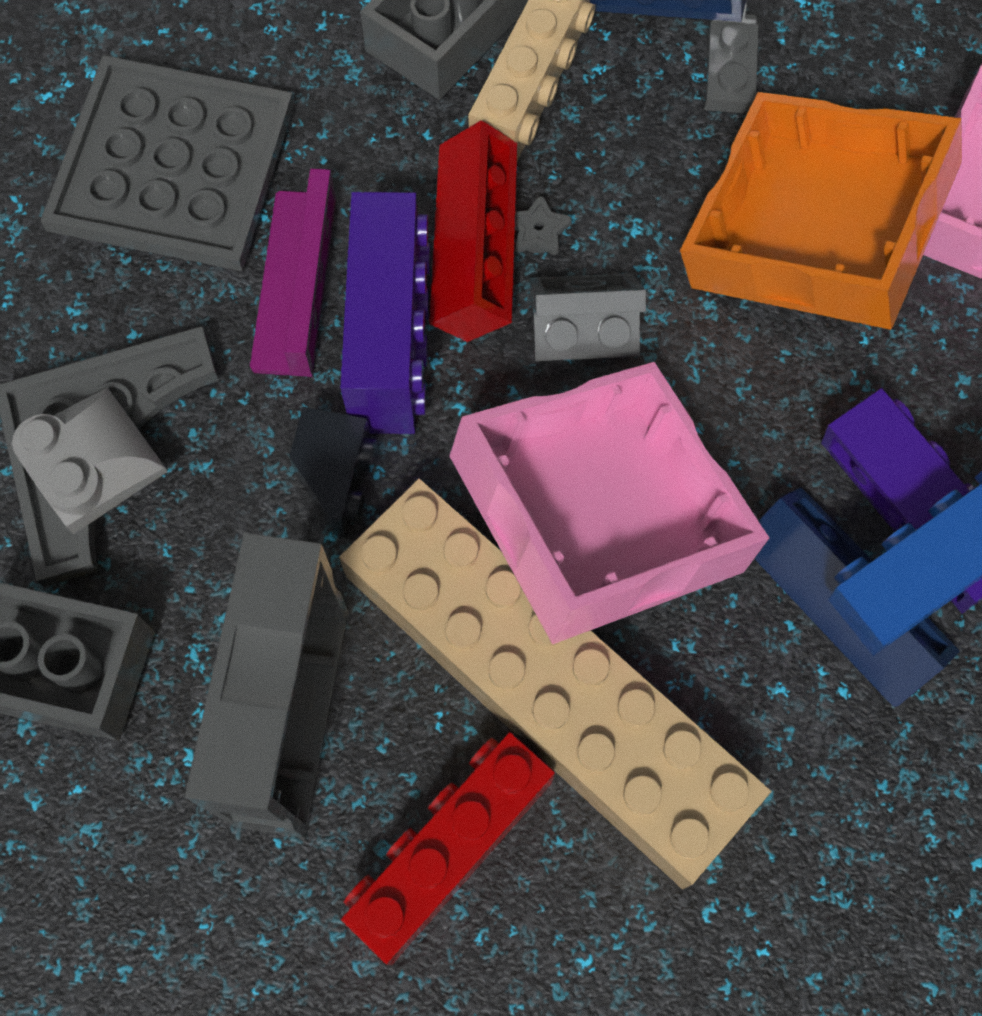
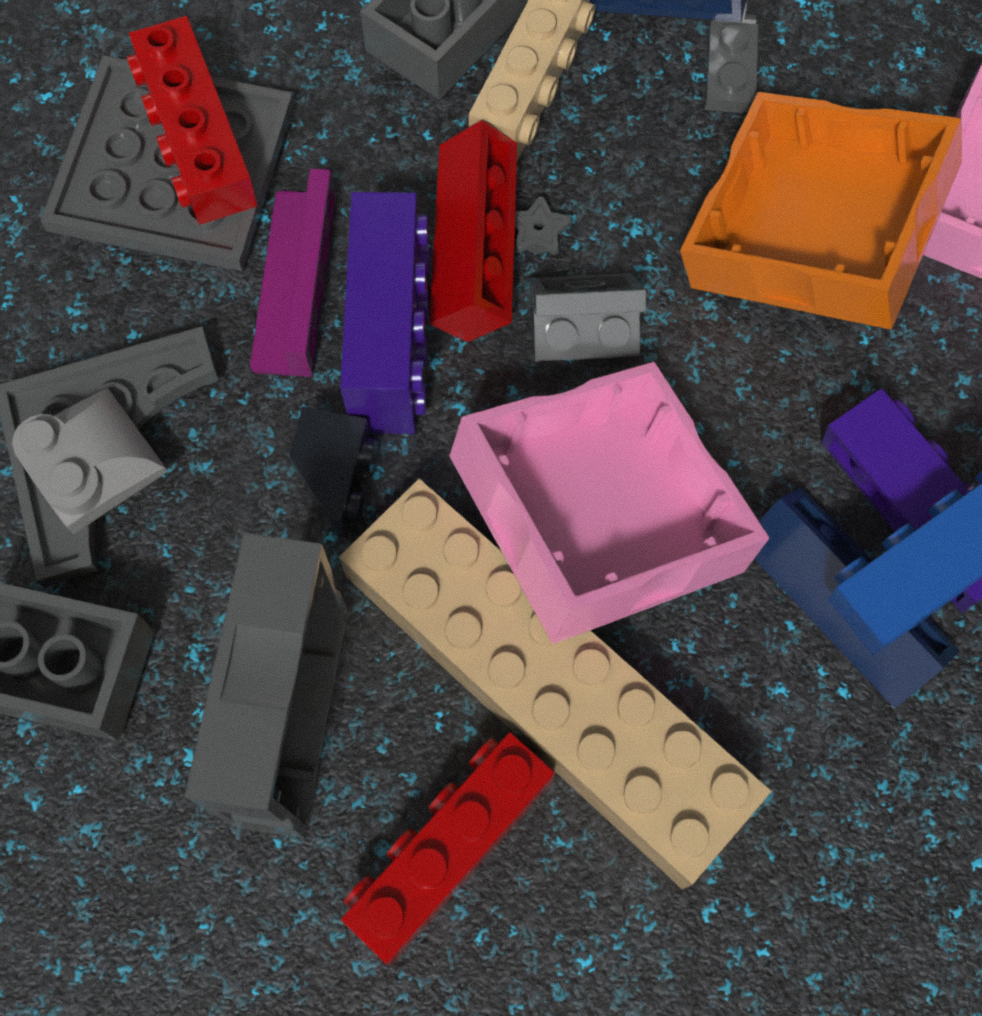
(193, 121): none -> red brick

